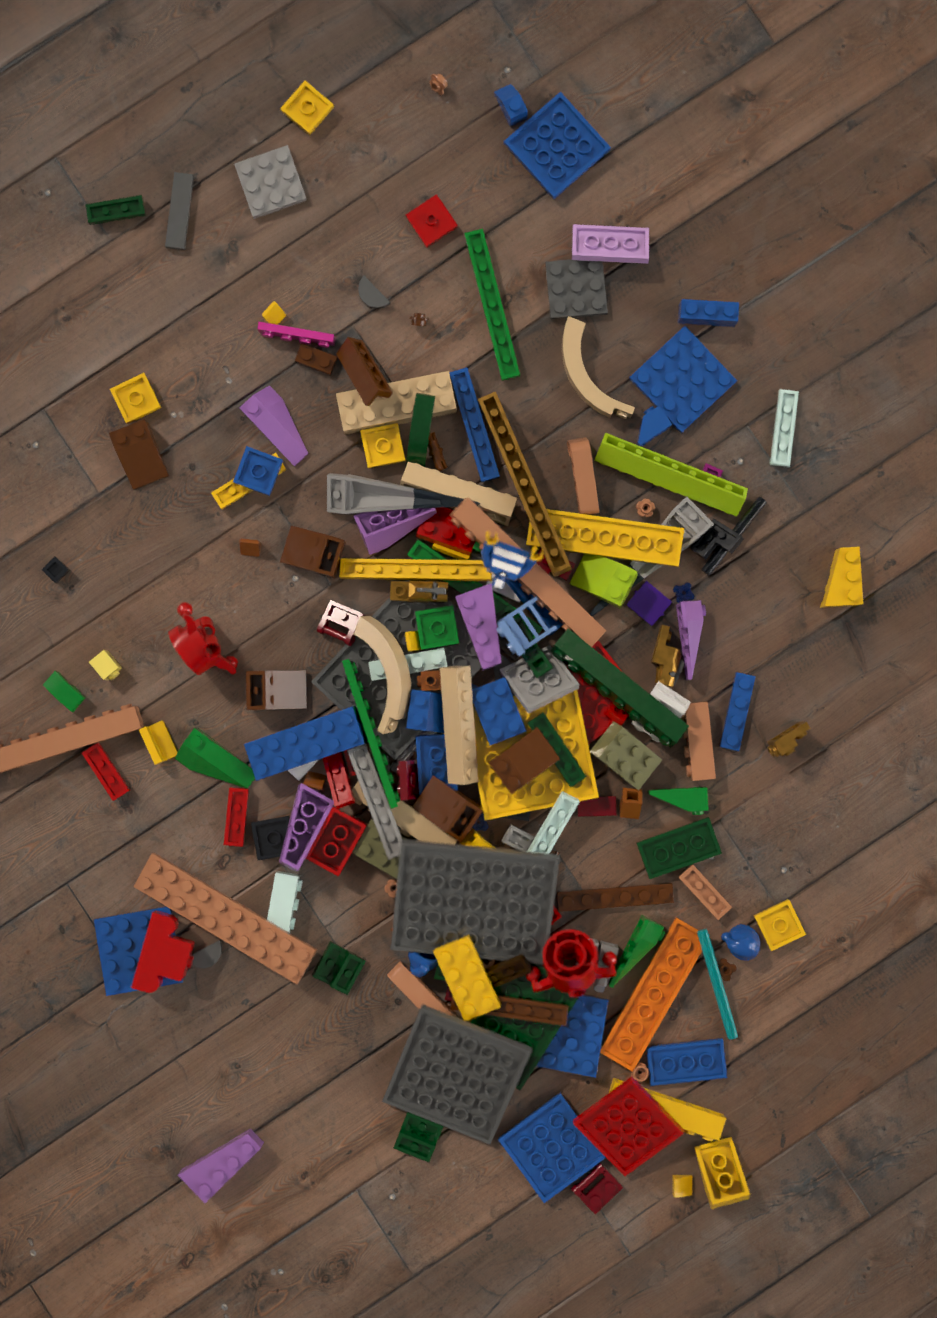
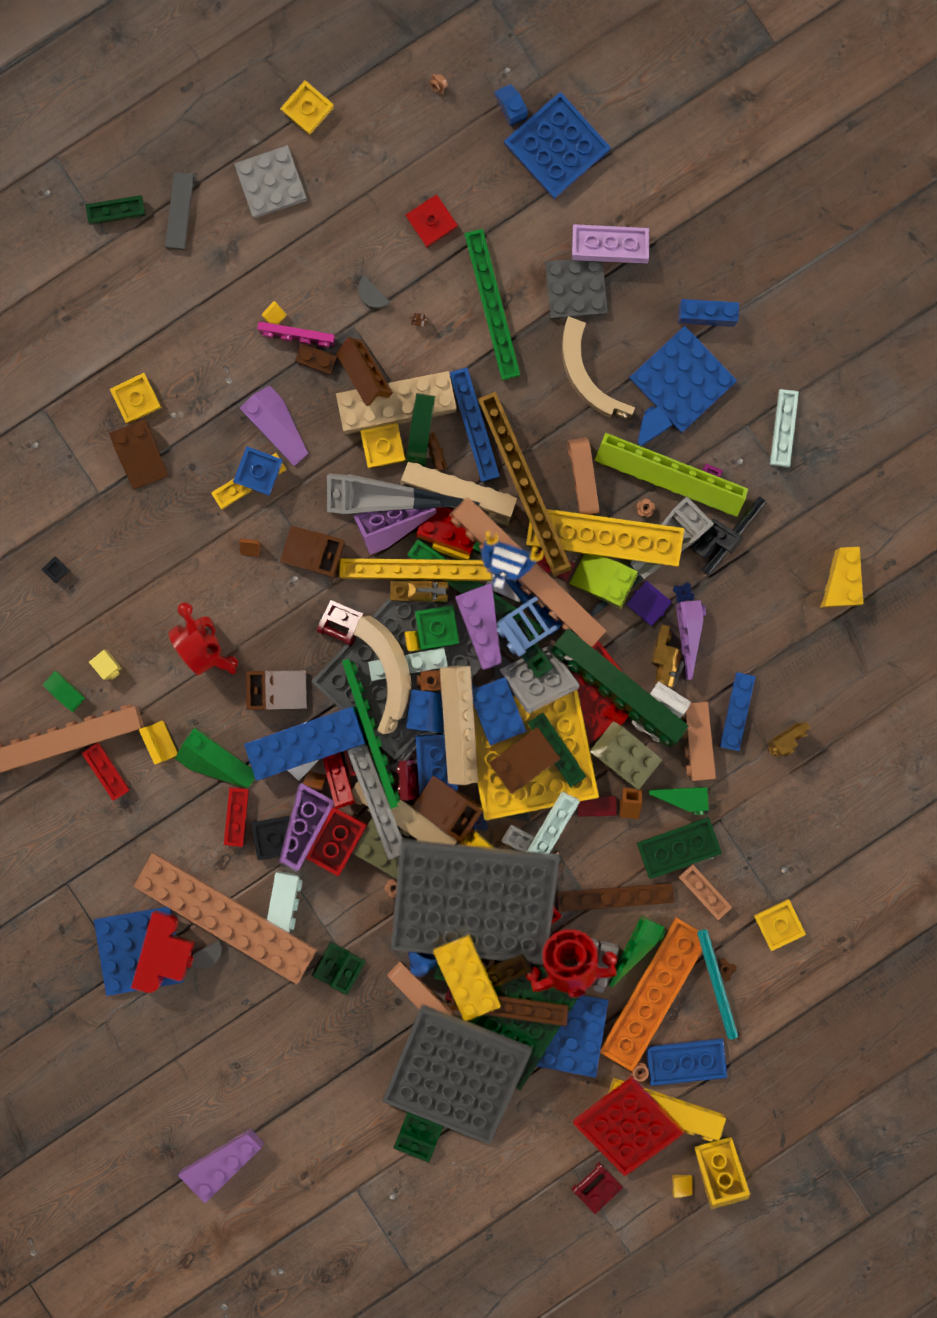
(550, 1148): blue plate -> none
(742, 942): blue piece -> none

